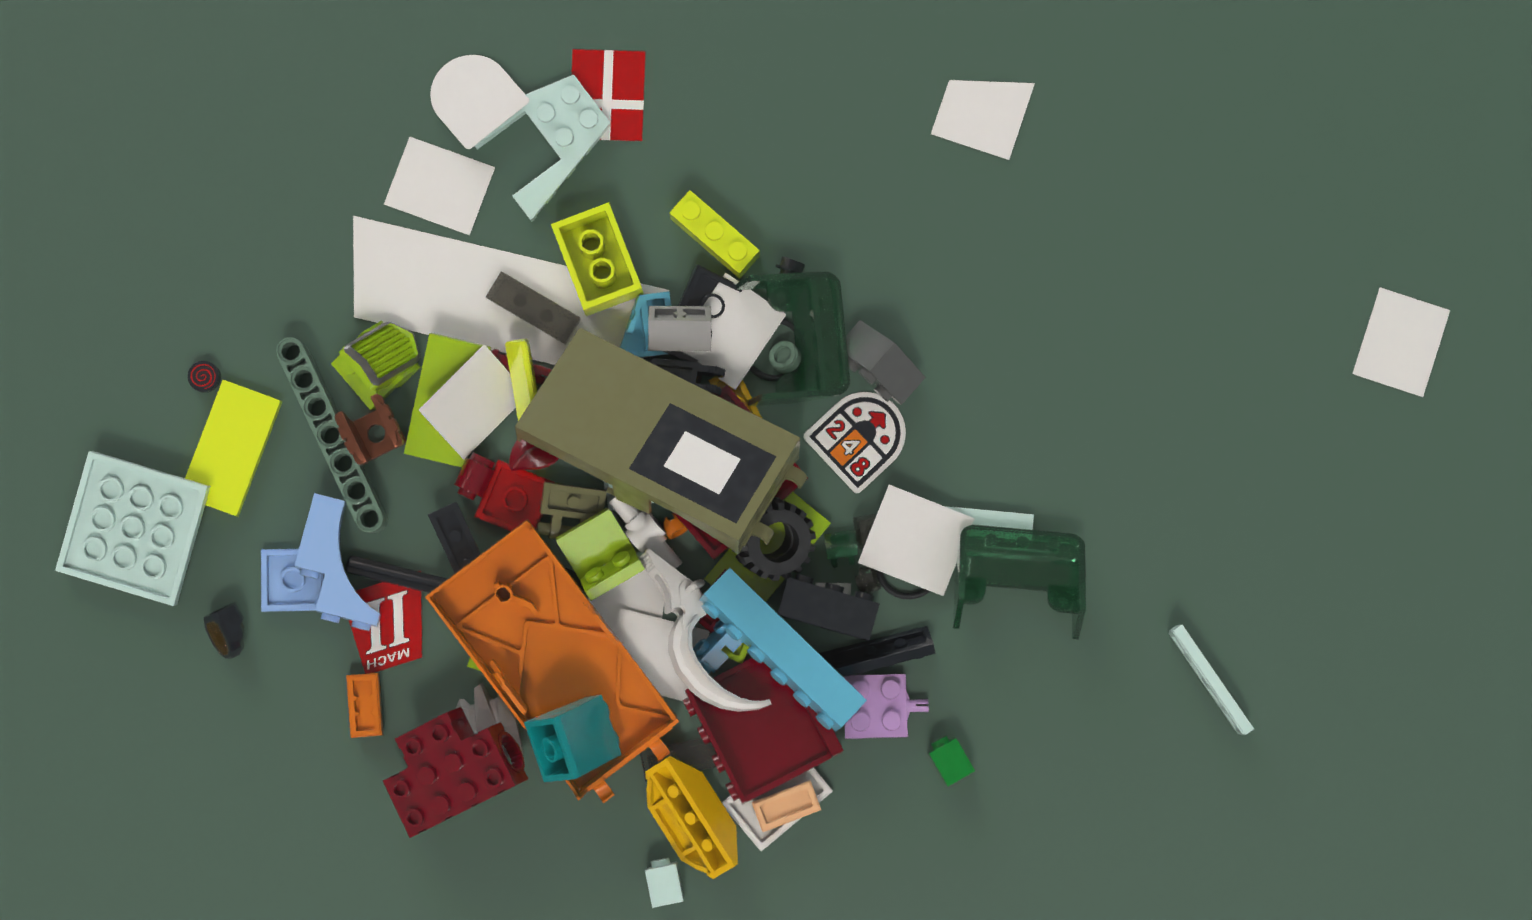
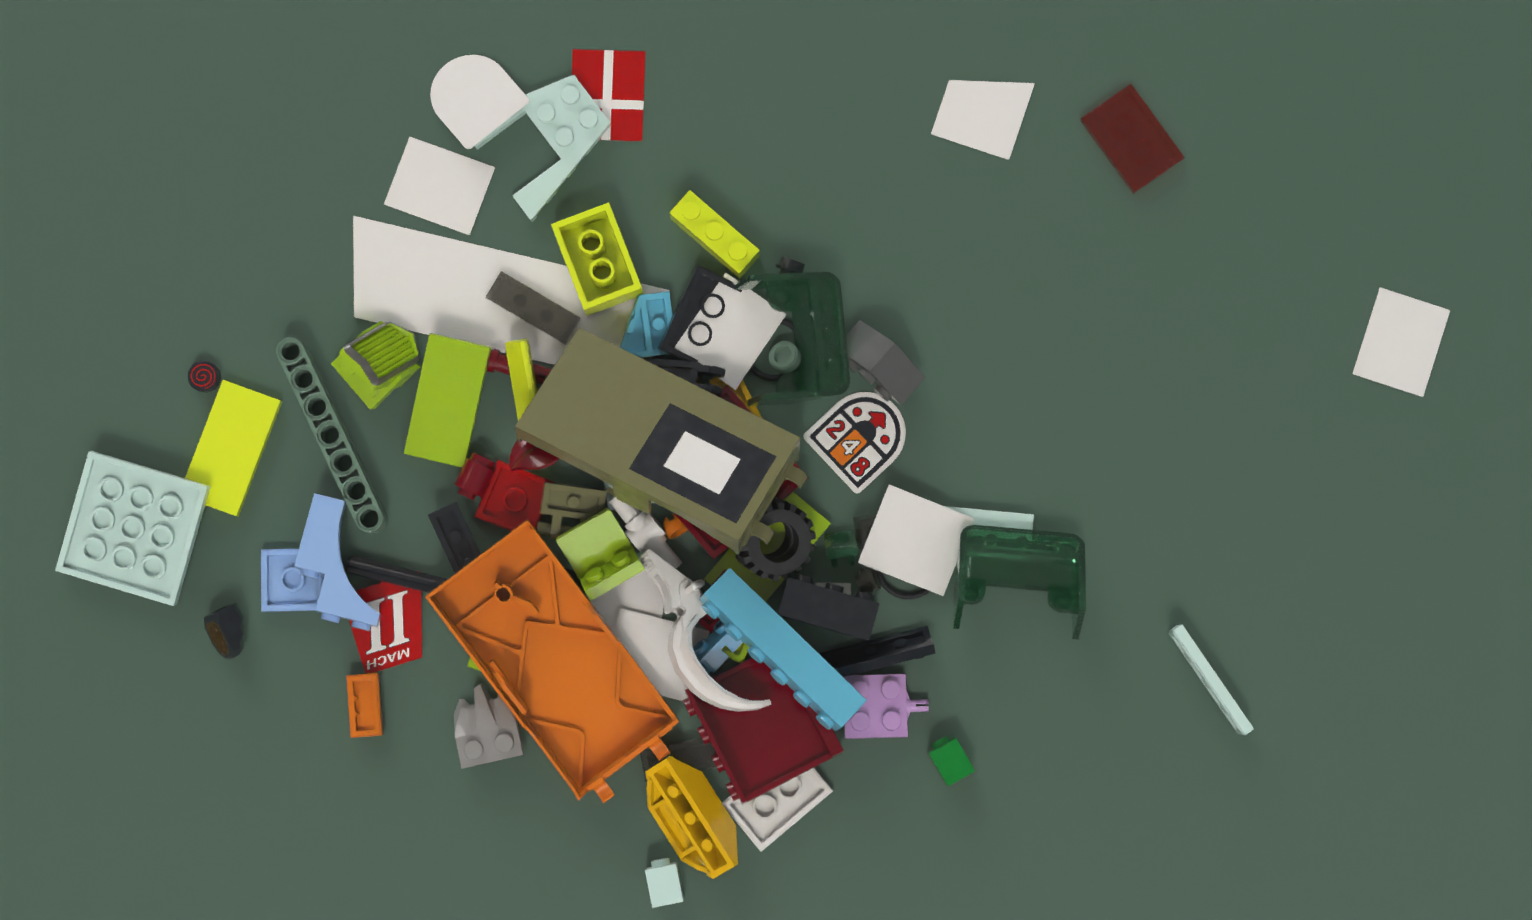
(356, 432): copper piece -> none
(451, 770): dark red piece -> none
(471, 402): white sticker -> none
(573, 739): teal slope -> none
(679, 328): light grey hinge -> none
(786, 806): light nougat tile -> none
(1132, 138): none -> clear red tile

